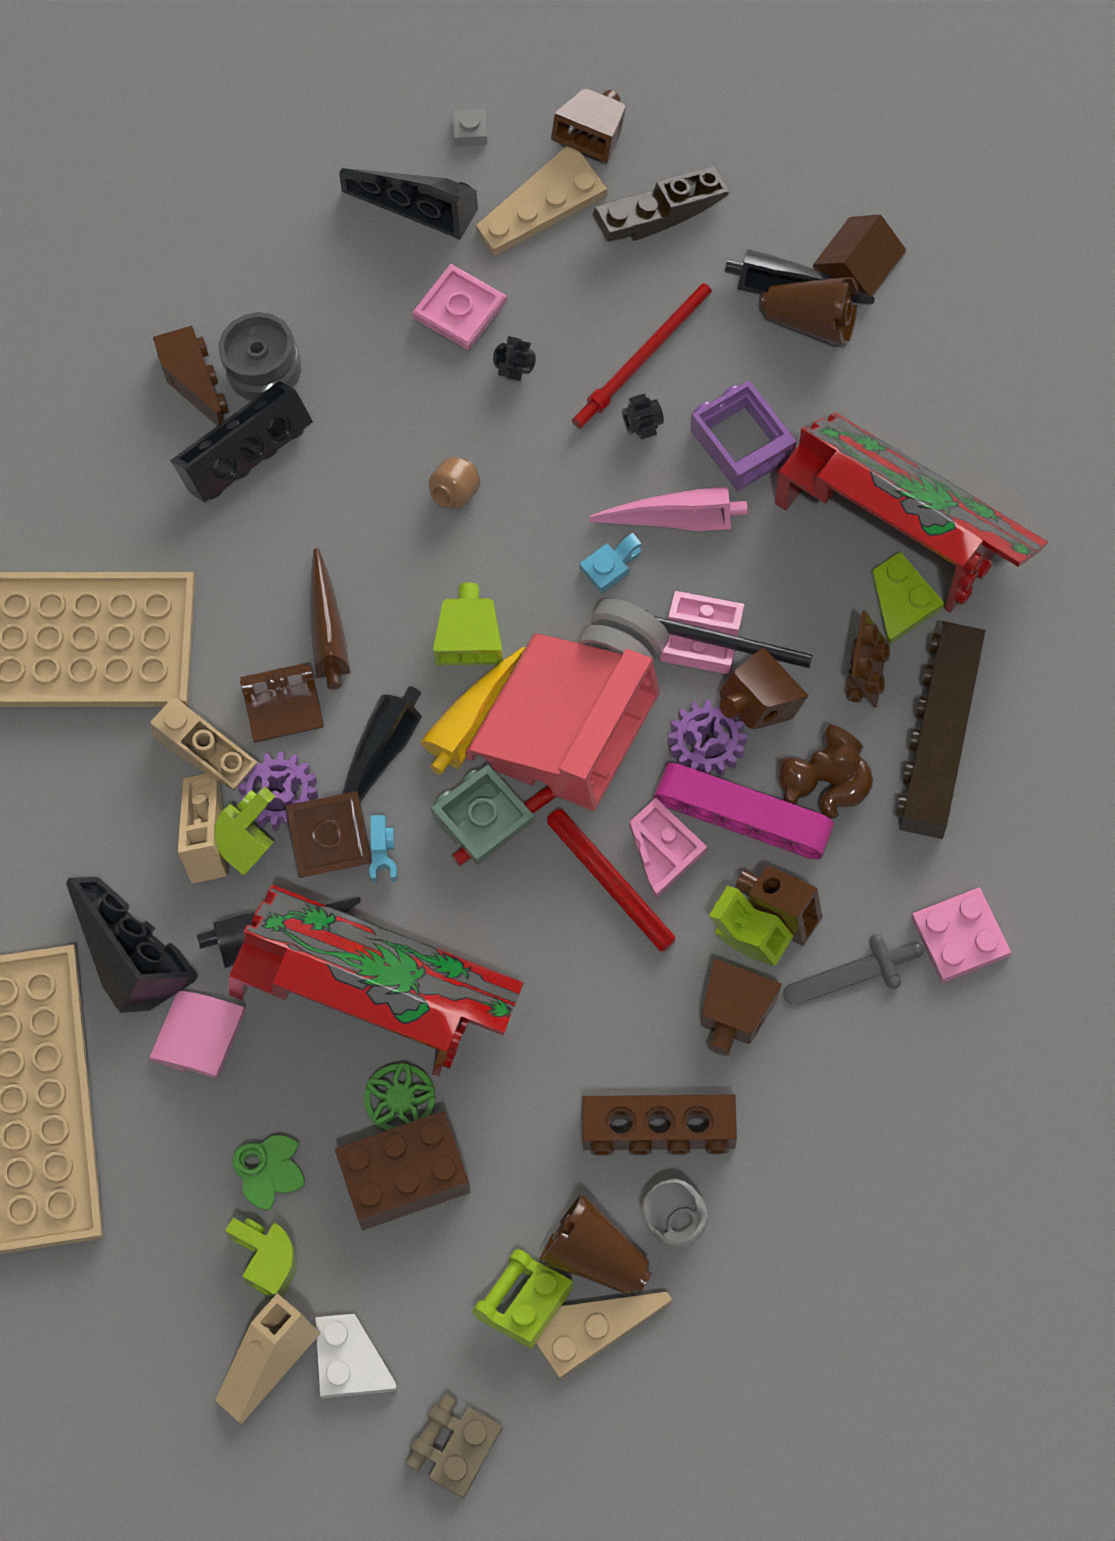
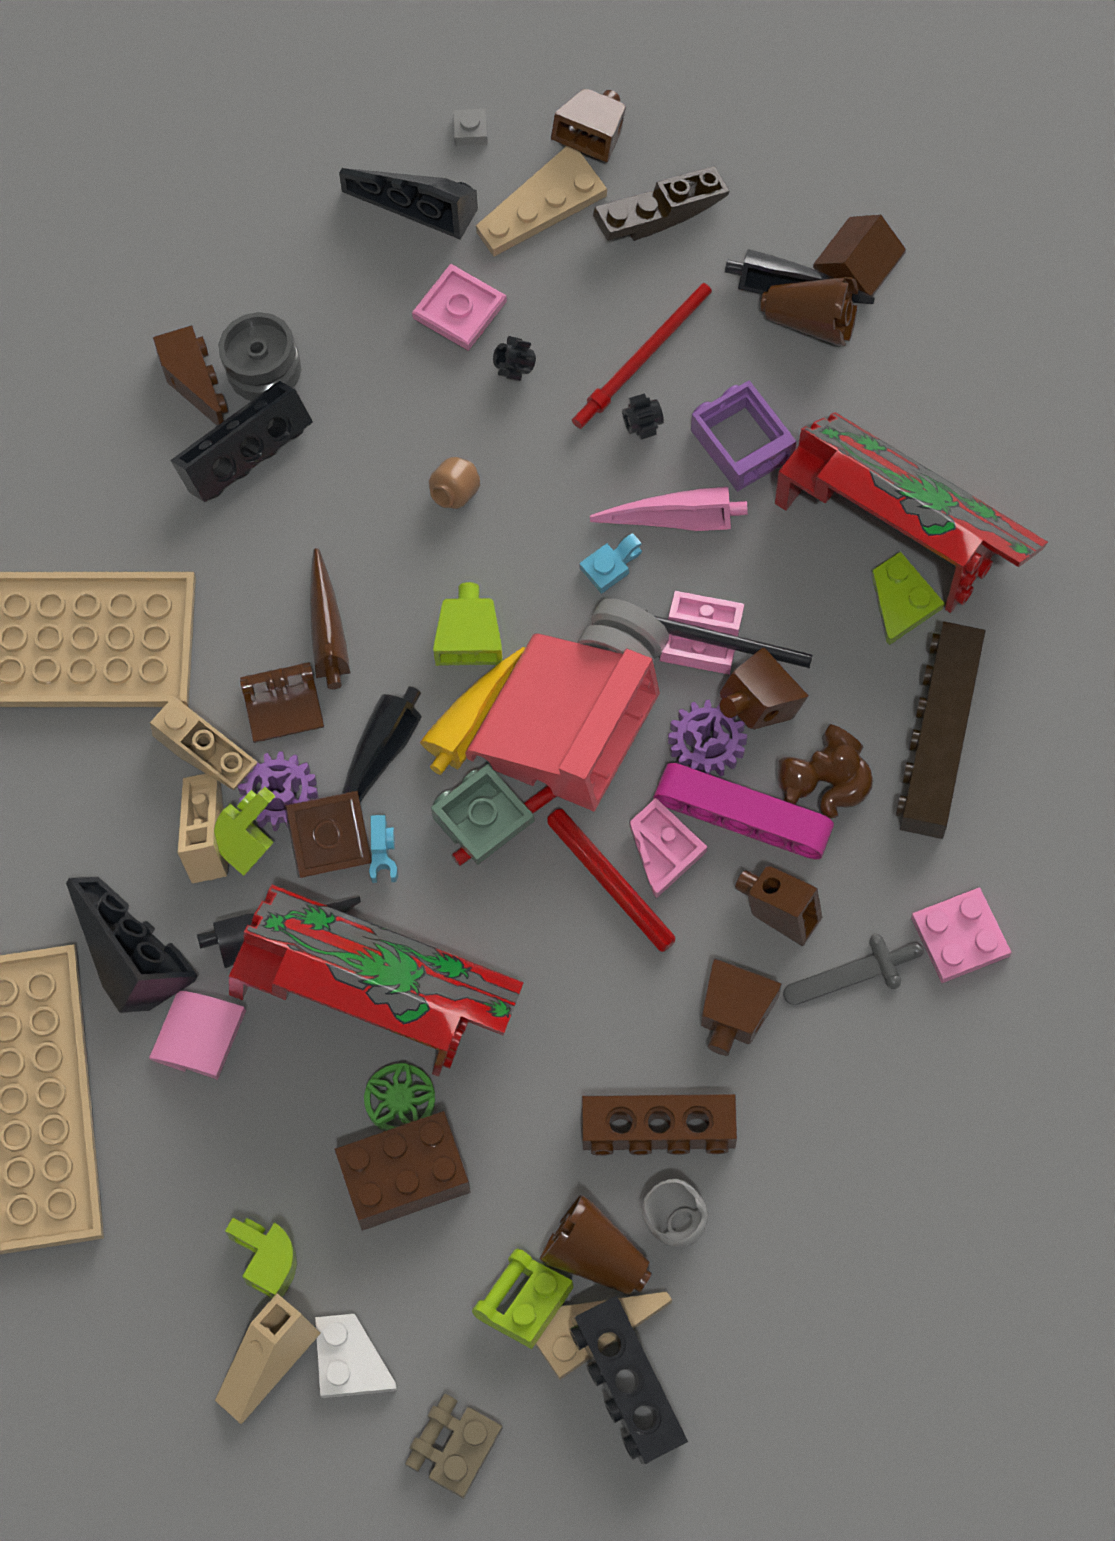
(274, 1172): bright green plate -> none
(665, 1431): none -> black brick
(749, 930): lime brick -> none
(867, 662): reddish brown hinge -> none

